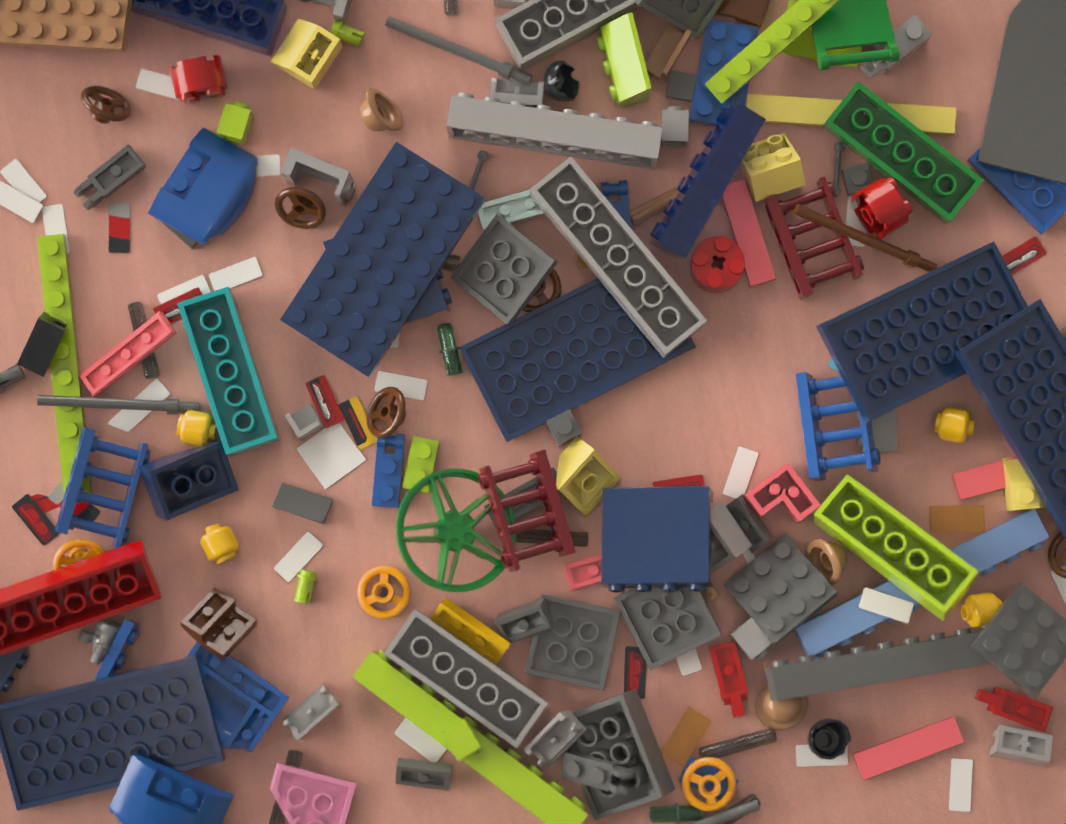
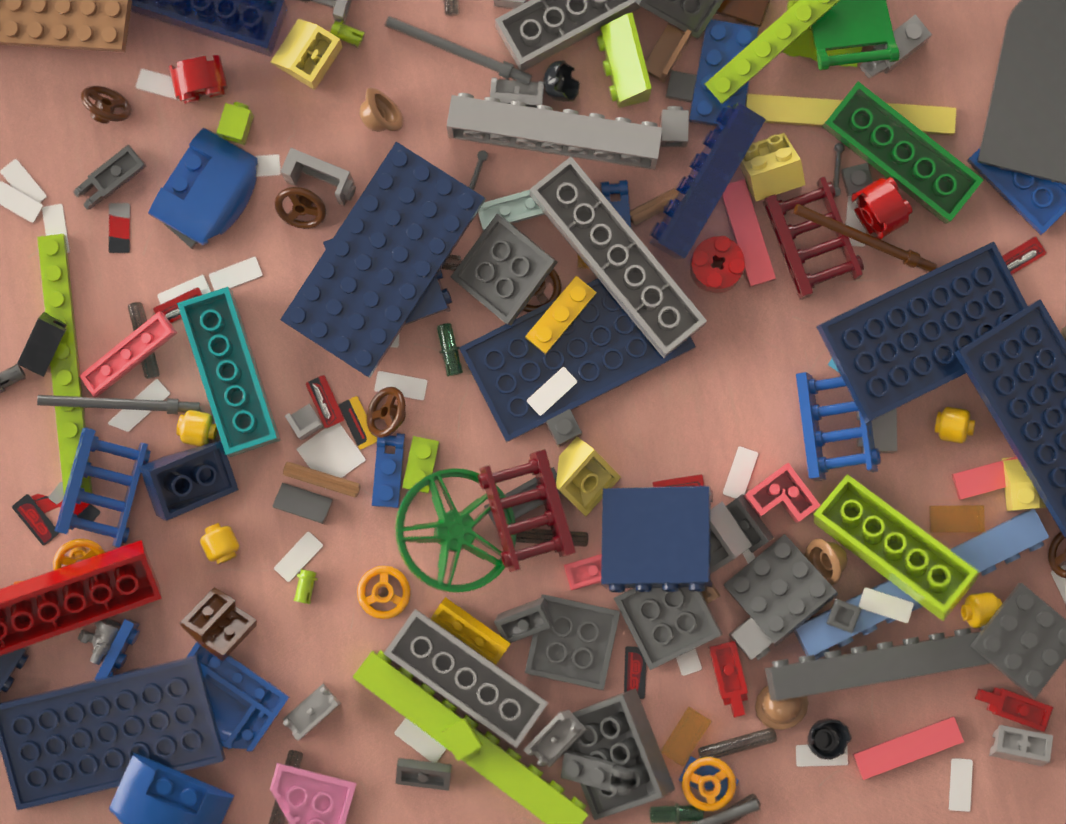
(321, 479): none -> medium nougat axle
(551, 391): none -> white sticker
(560, 315): none -> yellow plate
(843, 615): none -> dark grey tile

